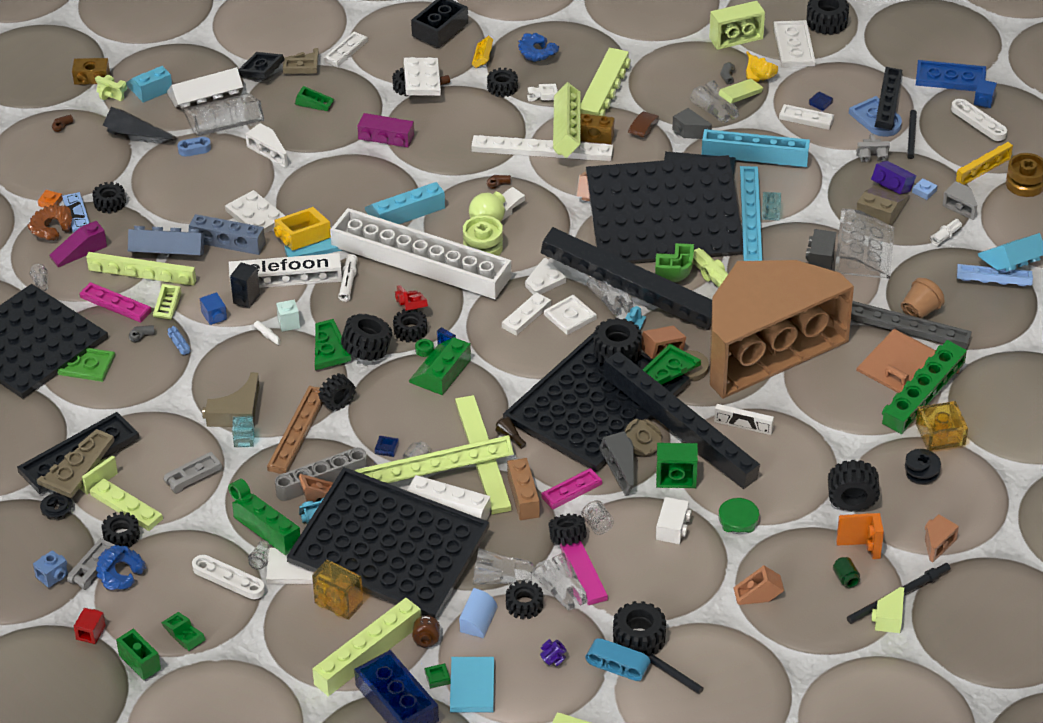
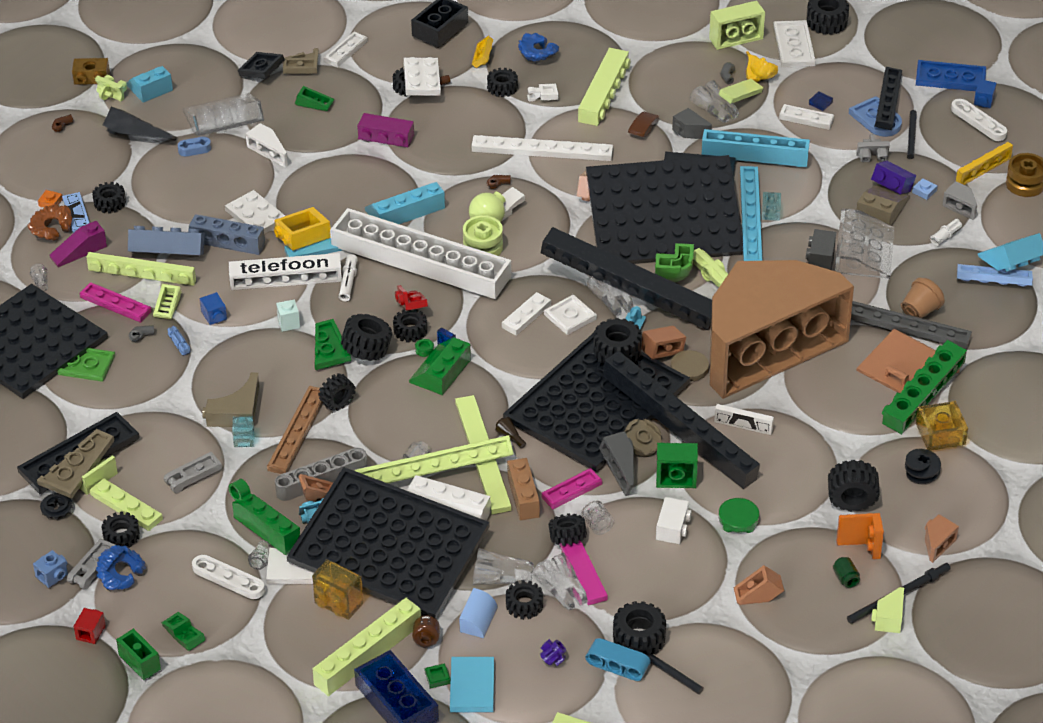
(205, 87): white slope -> none
(245, 285): black brick -> none
(267, 332): white piece -> none
(386, 446): clear blue tile -> none
(544, 278): white wing -> none
(566, 120): yellowish green brick -> none
(596, 129): pearl gold brick -> none
(671, 364): green wing -> none

